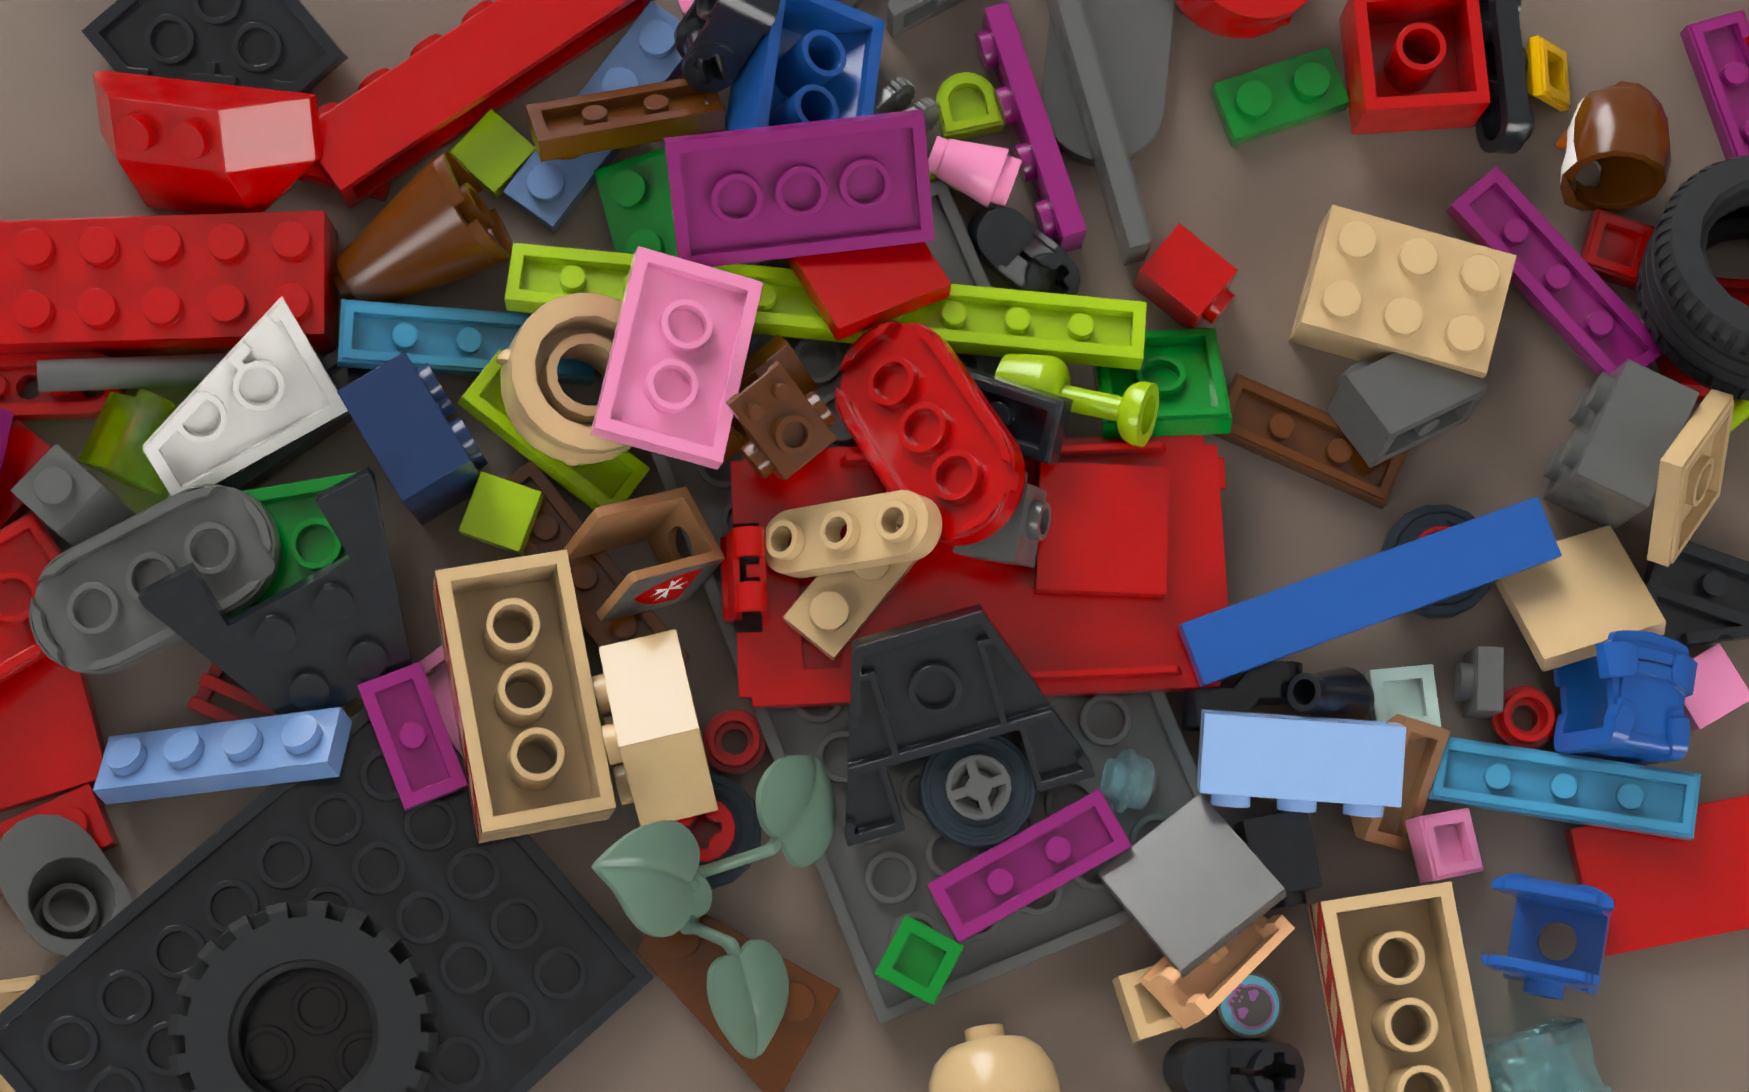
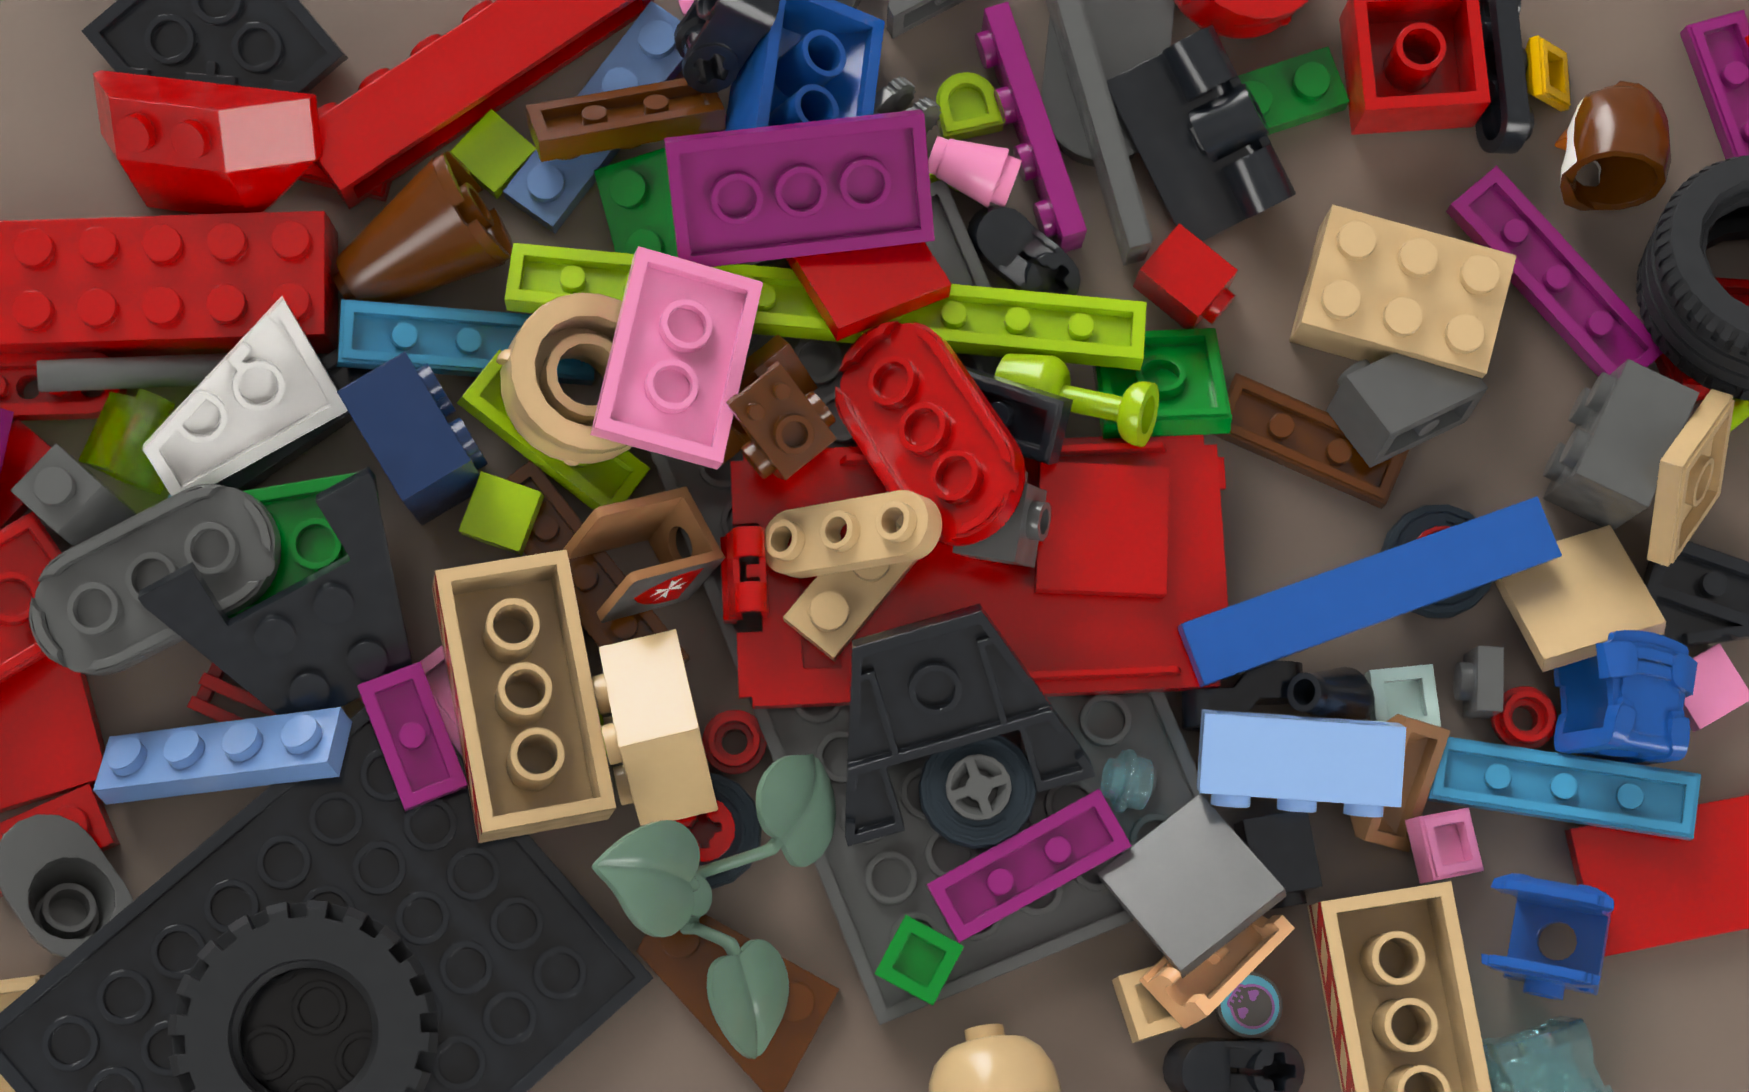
(1201, 135): none -> black panel
(1615, 246): red tile -> none

